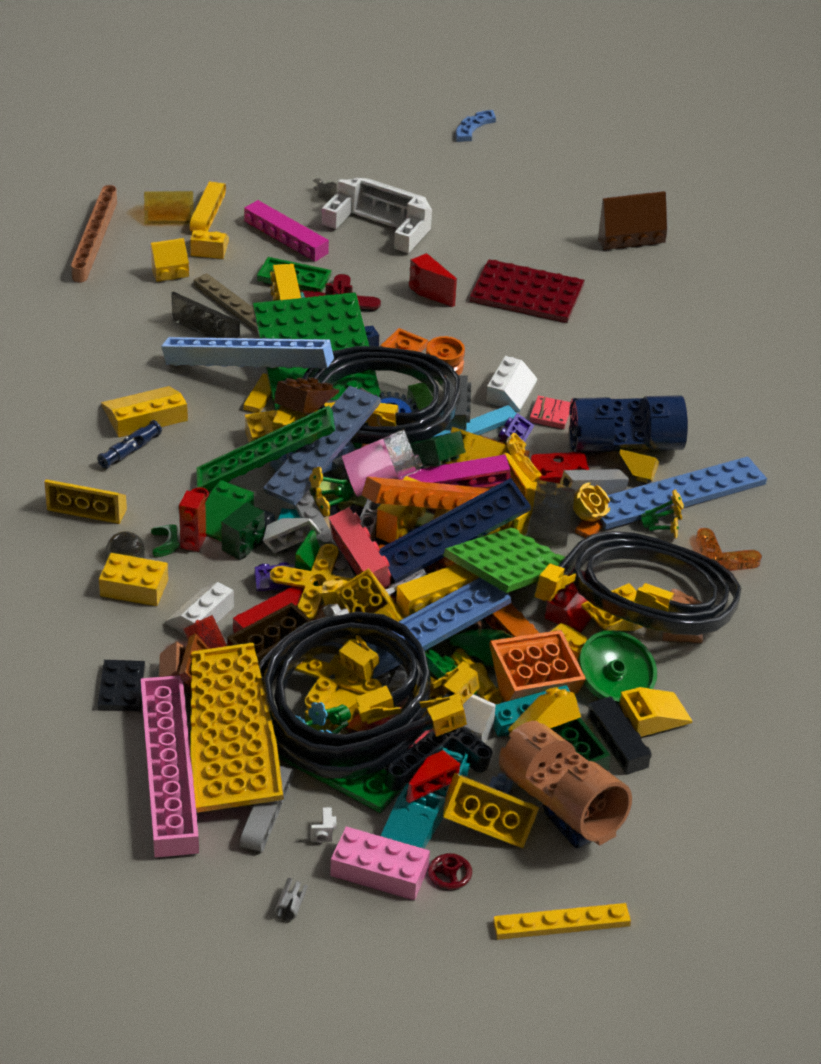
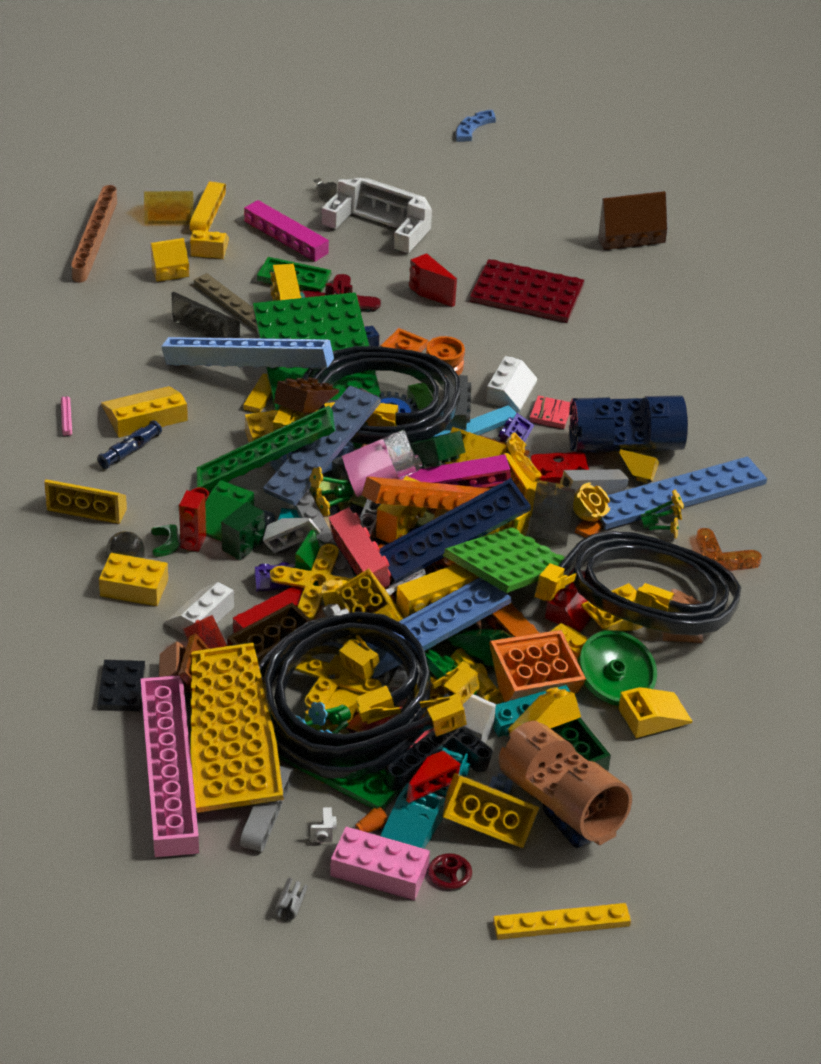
(66, 416): none -> bright pink axle
(372, 821): none -> orange cone
(619, 735): black brick -> none

